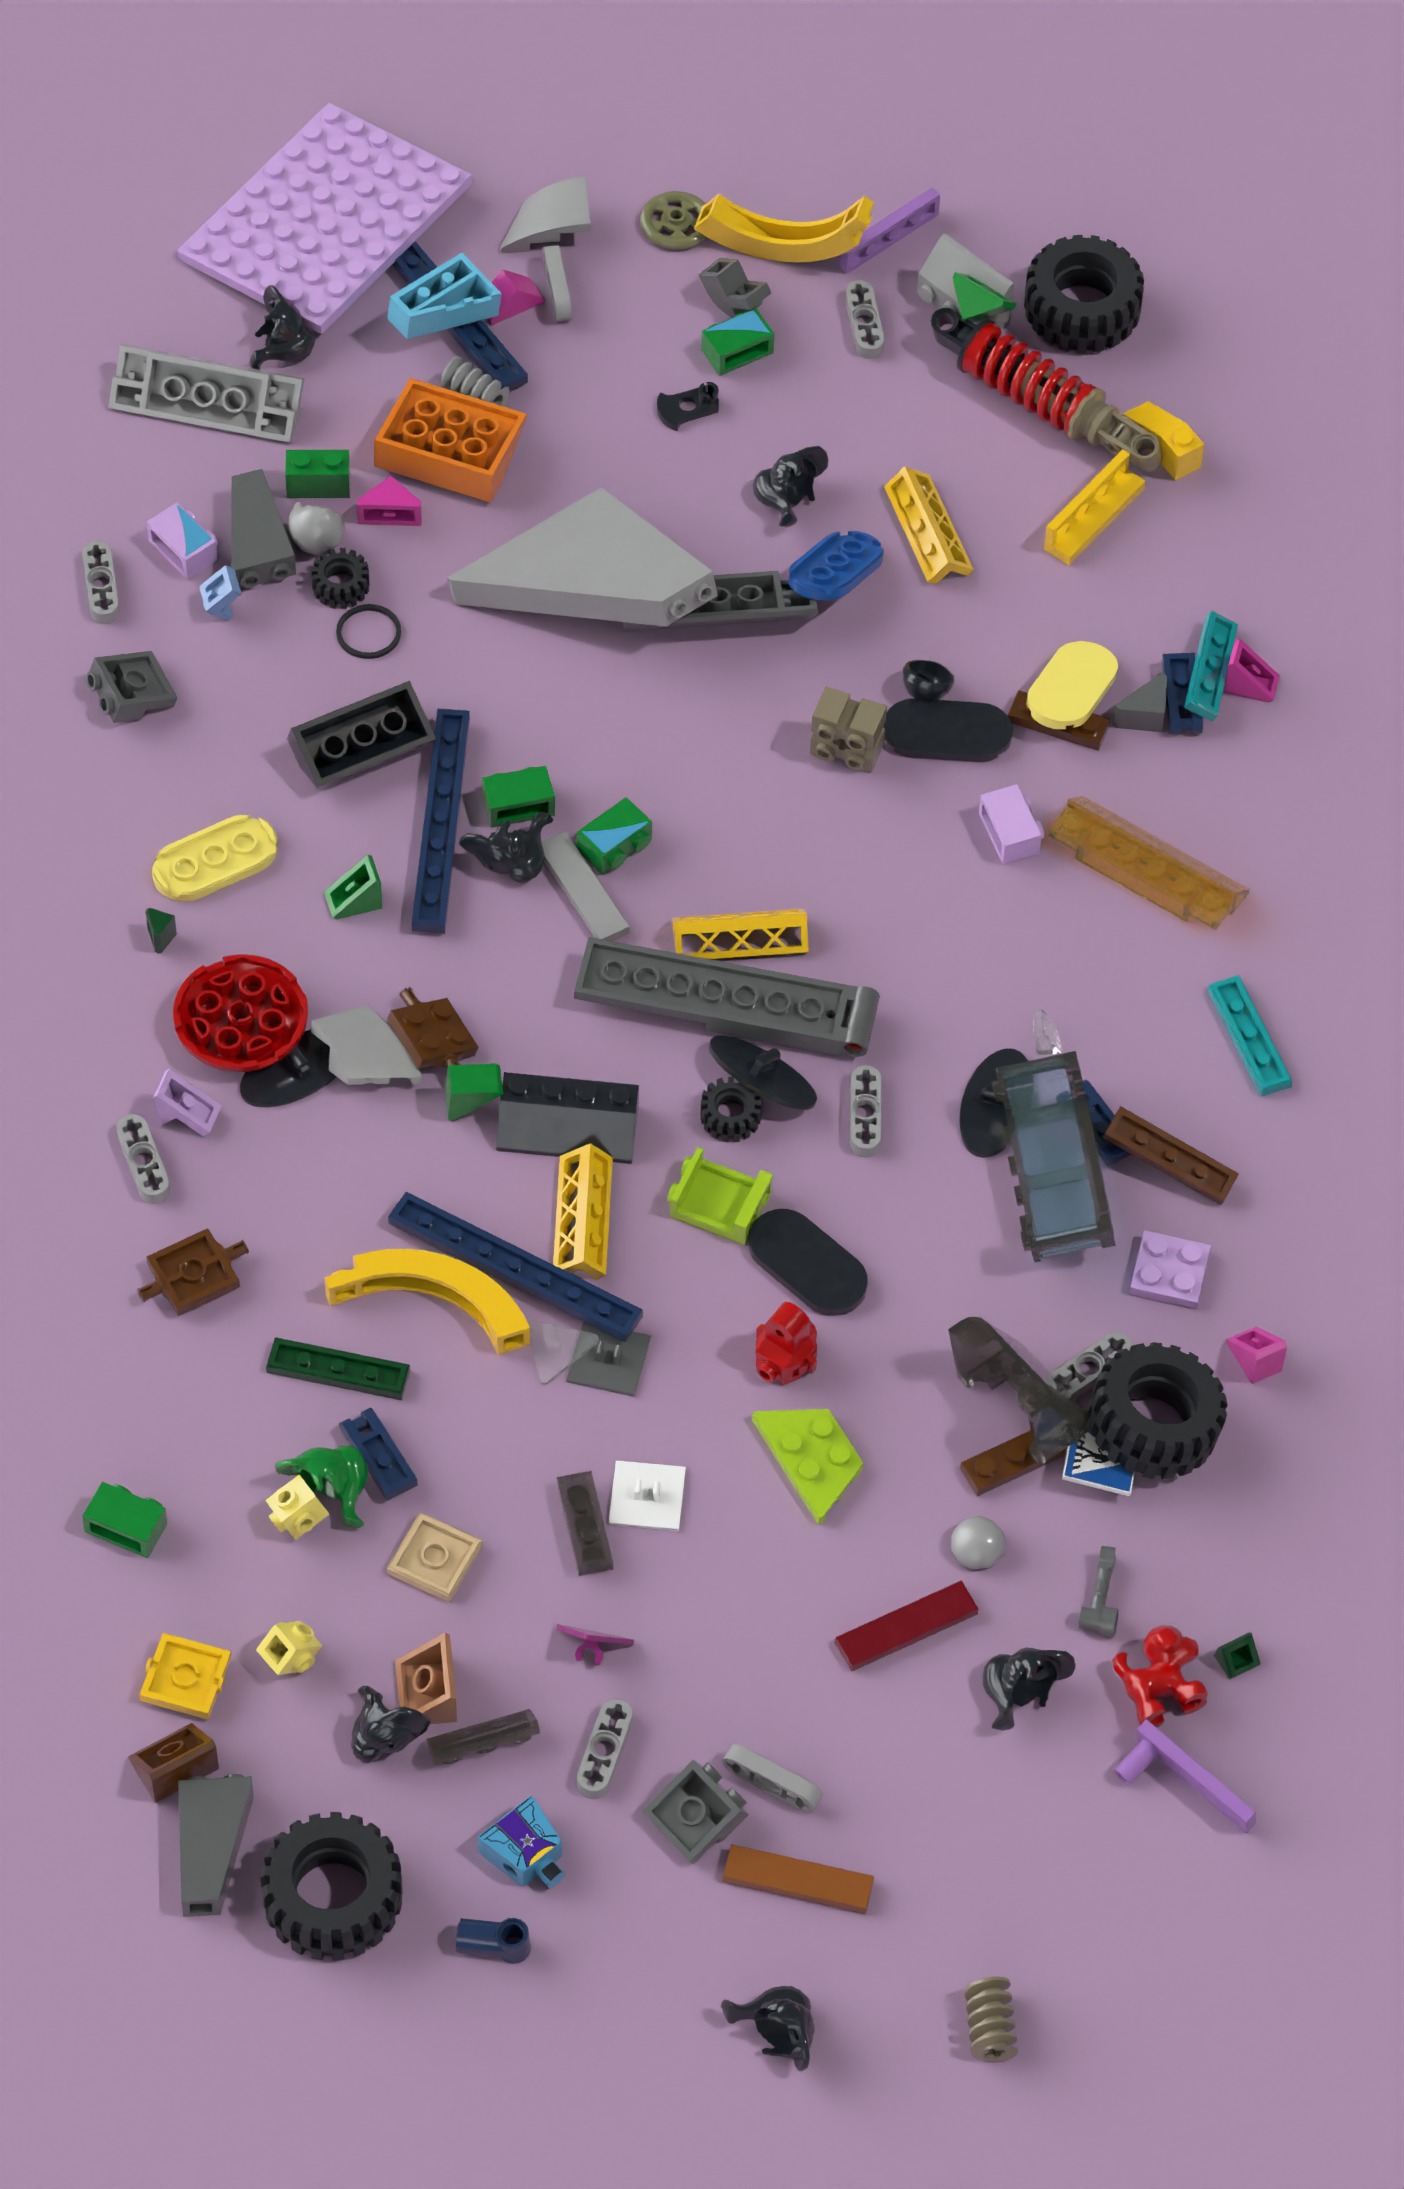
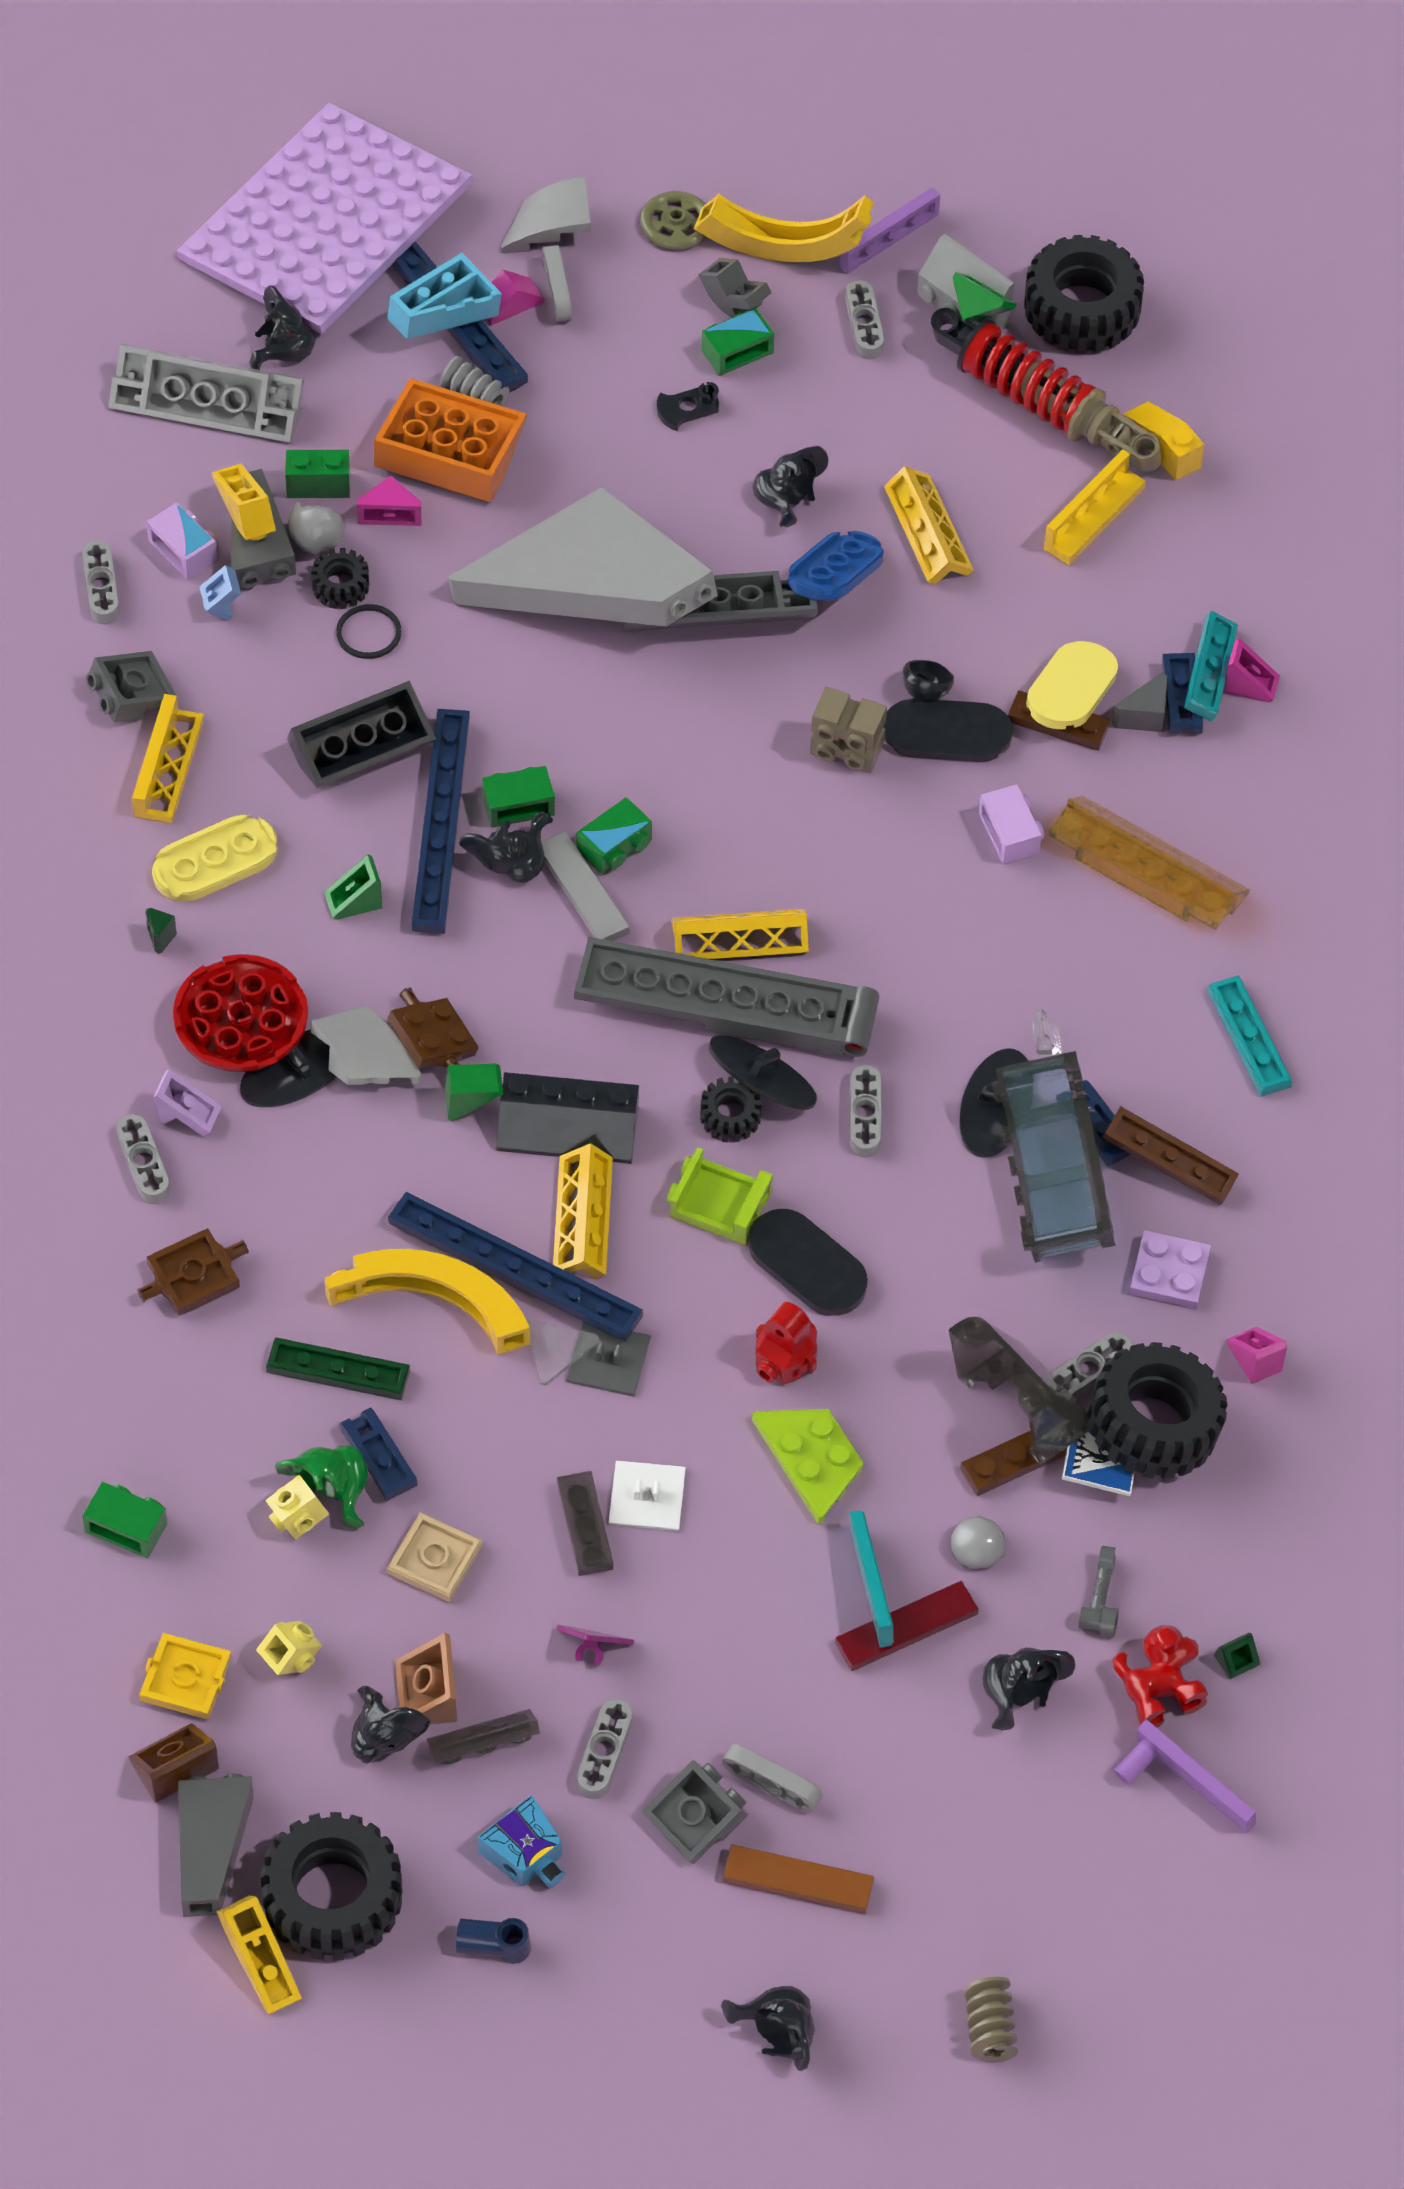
(156, 755): none -> yellow fence
(245, 502): none -> yellow slope
(259, 1953): none -> yellow slope
(871, 1578): none -> teal tile

